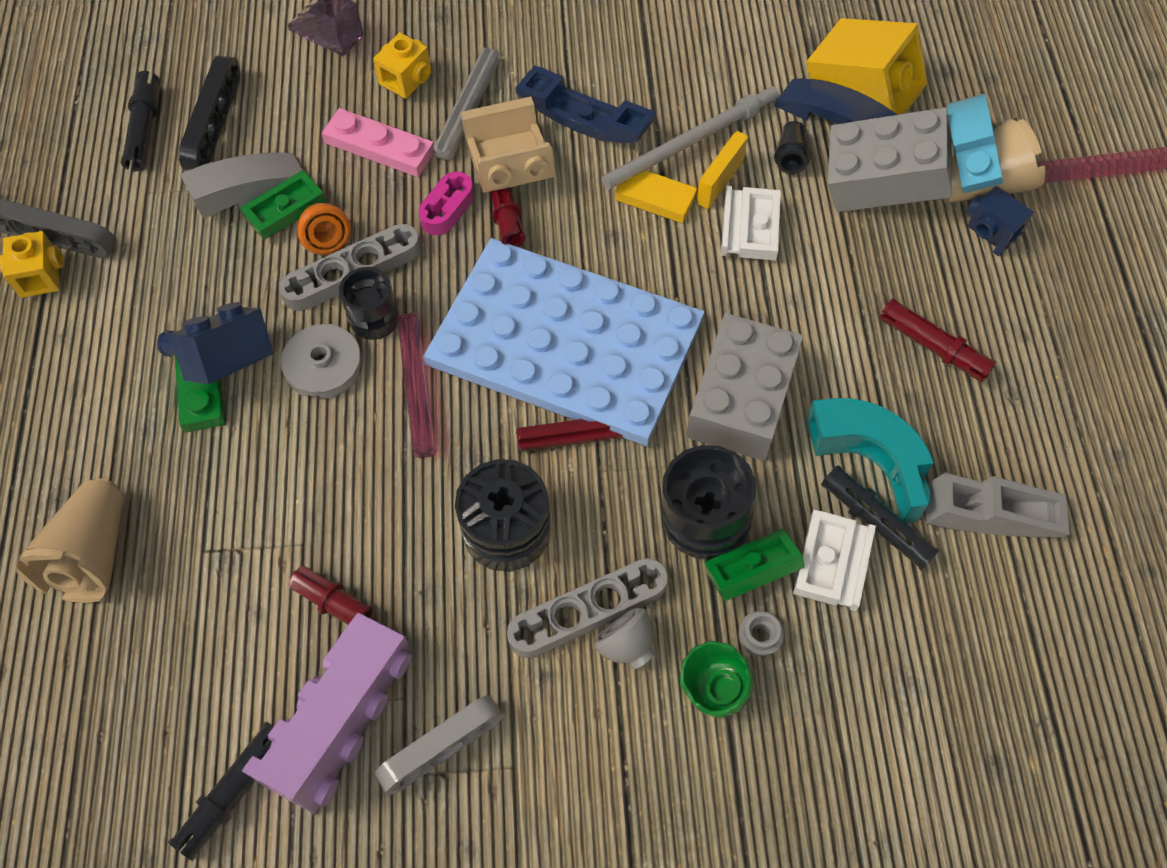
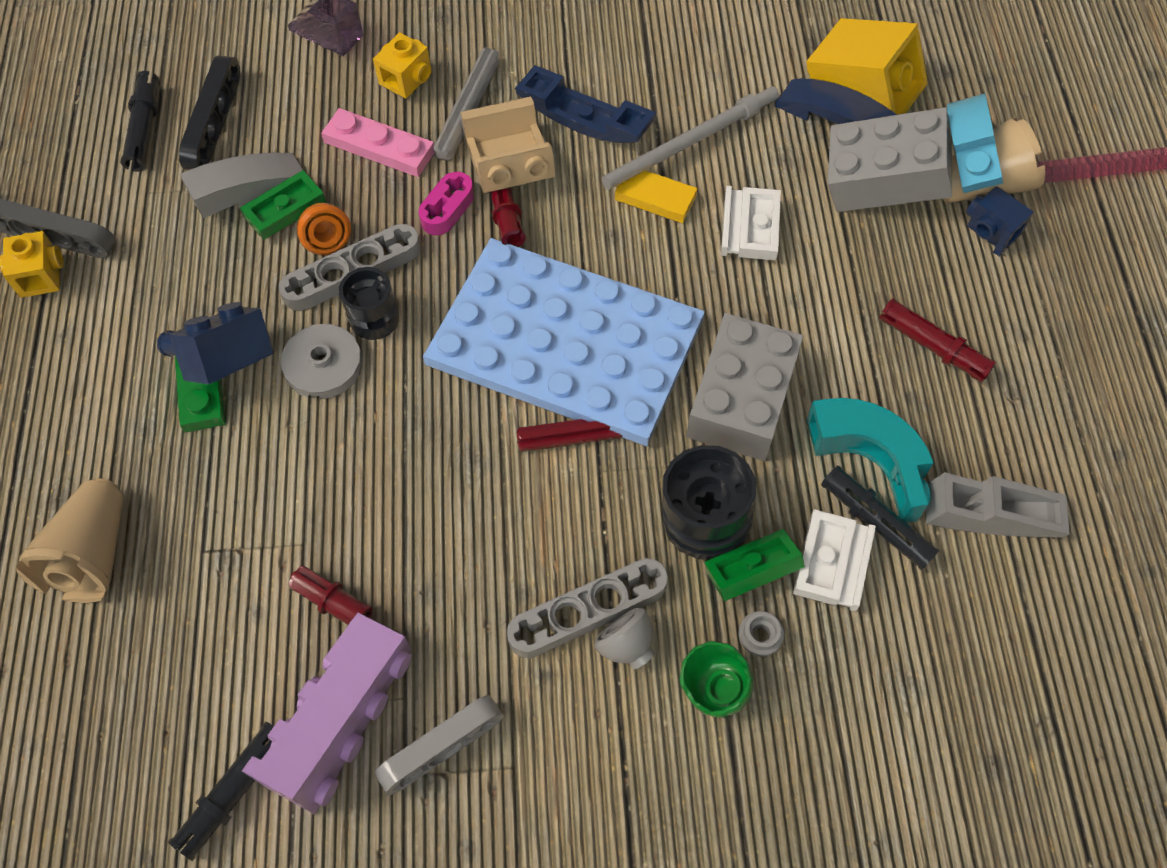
(416, 386): clear pink axle -> none
(506, 537): black wheel -> none
(722, 169): yellow tile -> none
(793, 149): black cone -> none

